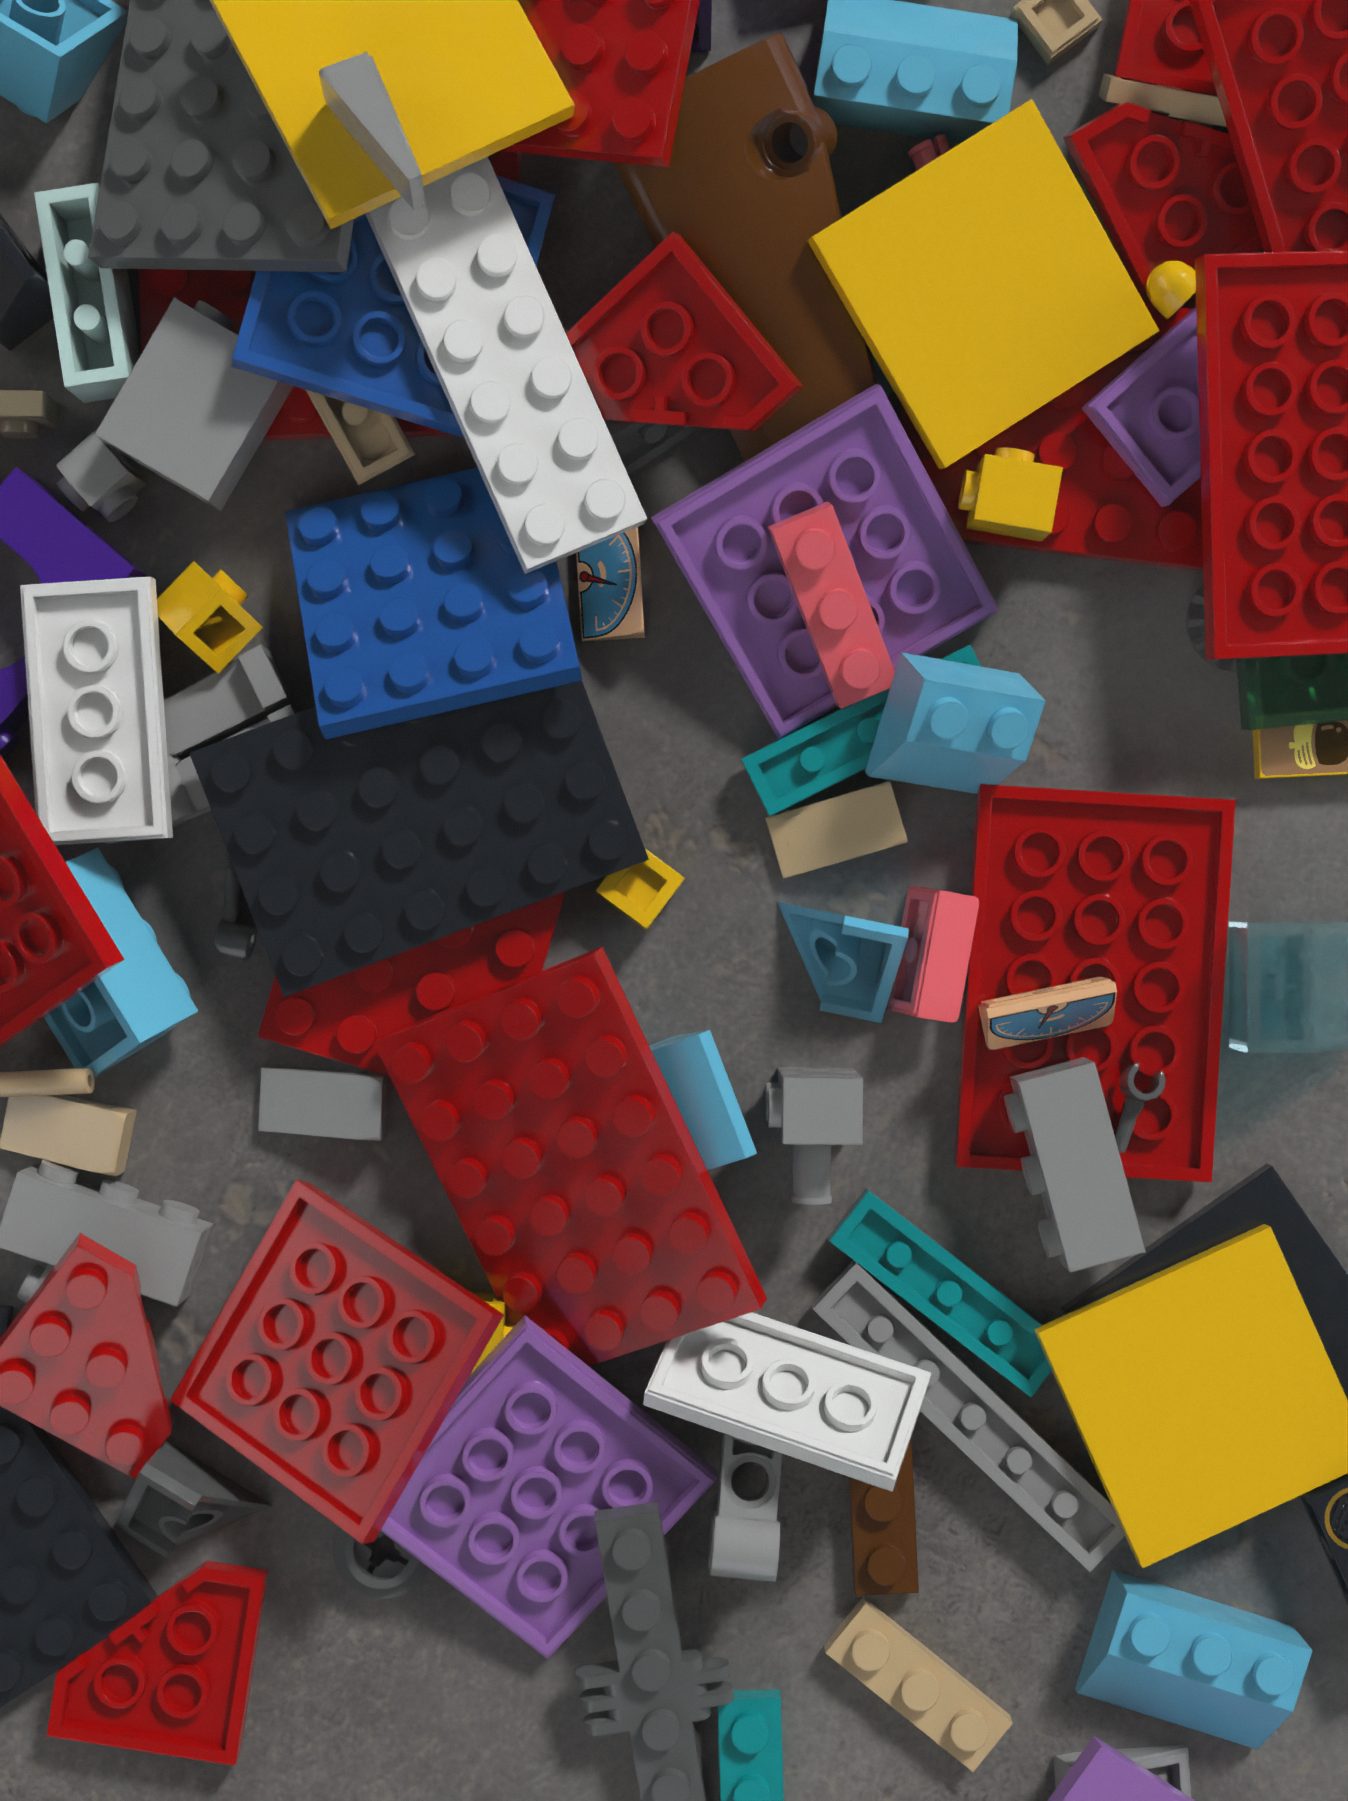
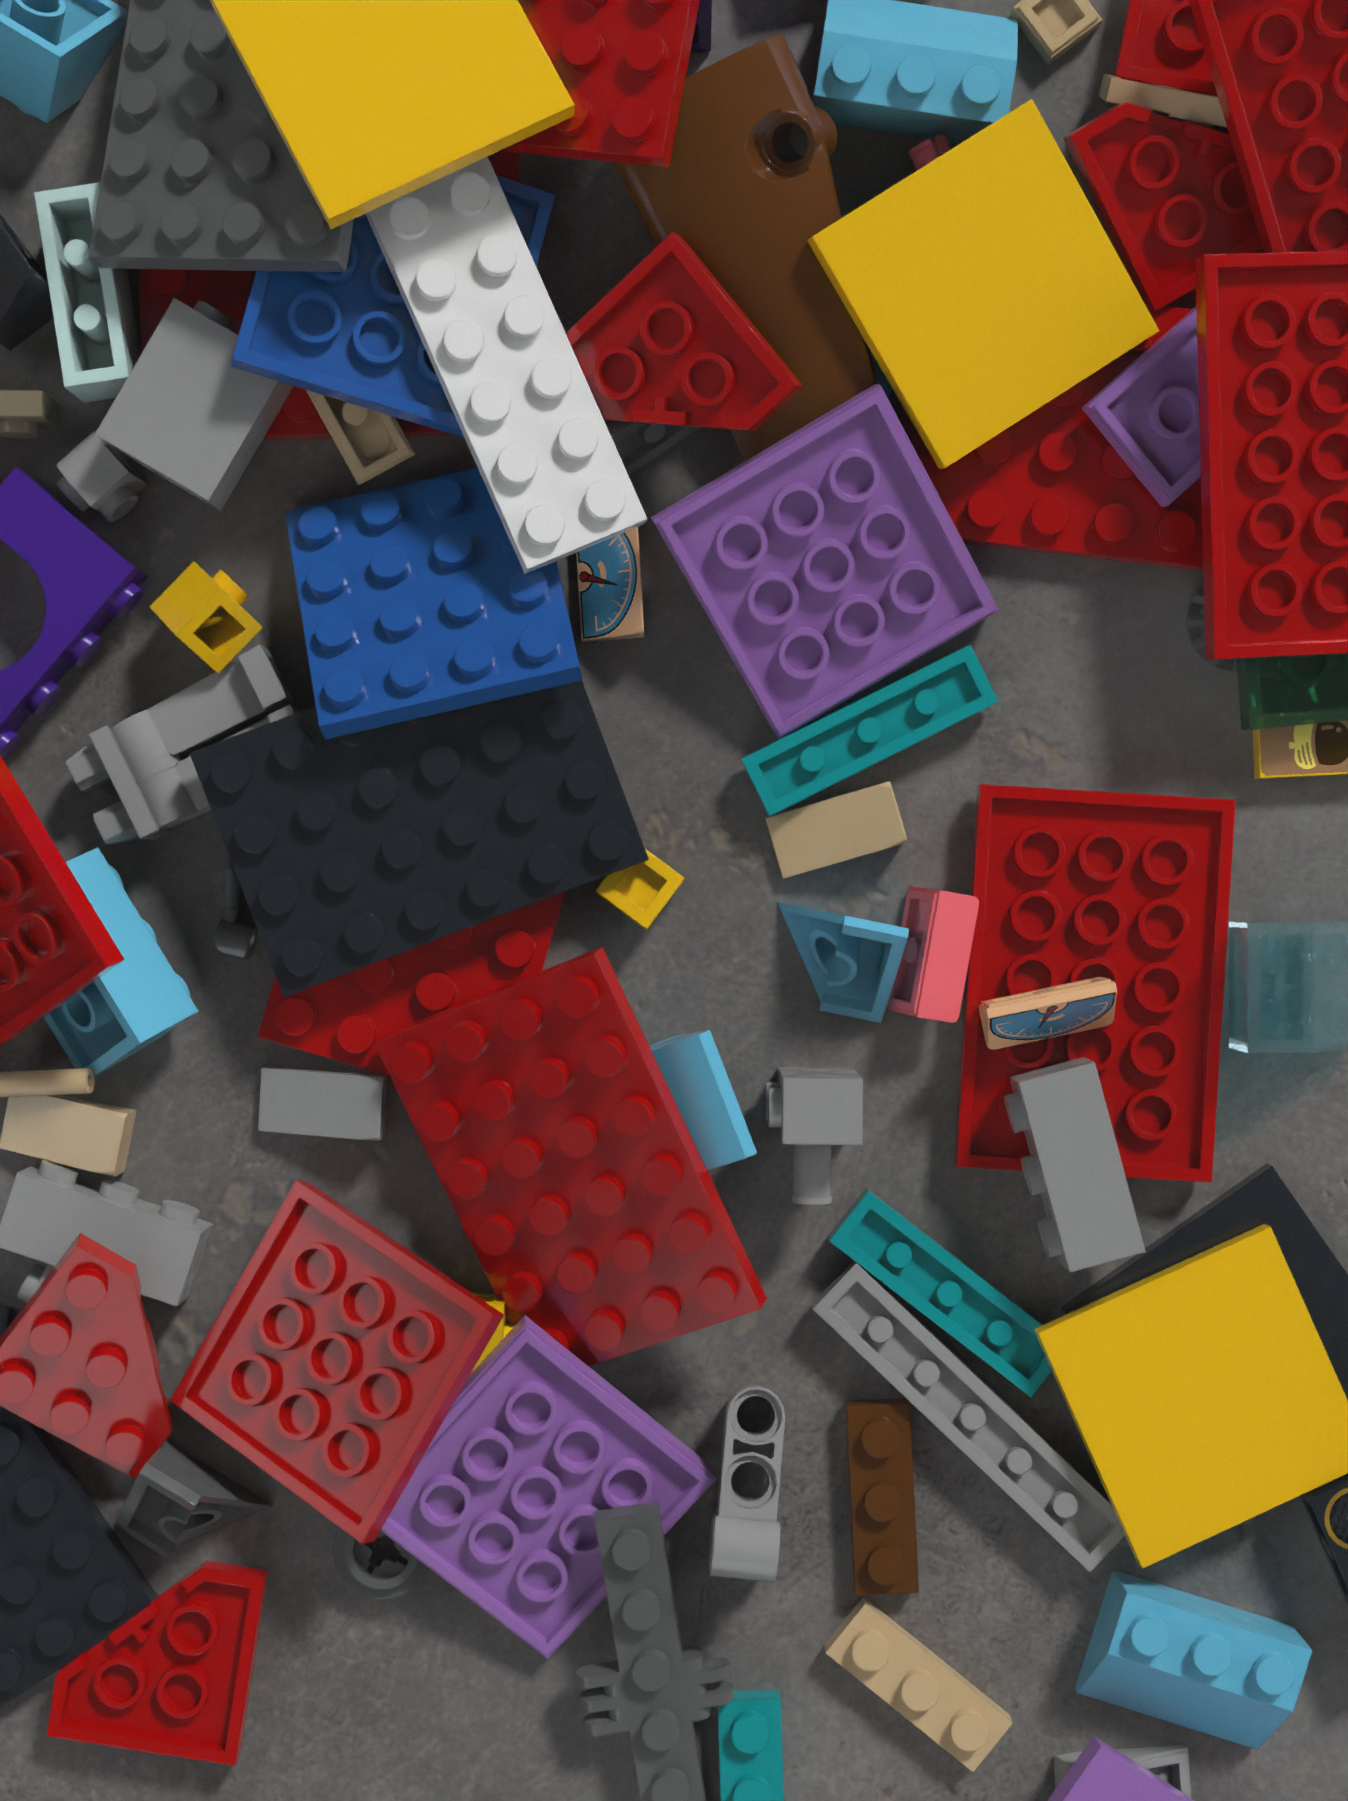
(97, 710): white tile -> none
(364, 108): light grey slope -> none
(793, 1394): white tile -> none
(833, 604): coral plate -> none
(954, 725): medium azure slope -> none
(1011, 495): yellow brick -> none
(1134, 1102): dark grey hand -> none
(1170, 286): yellow hinge -> none

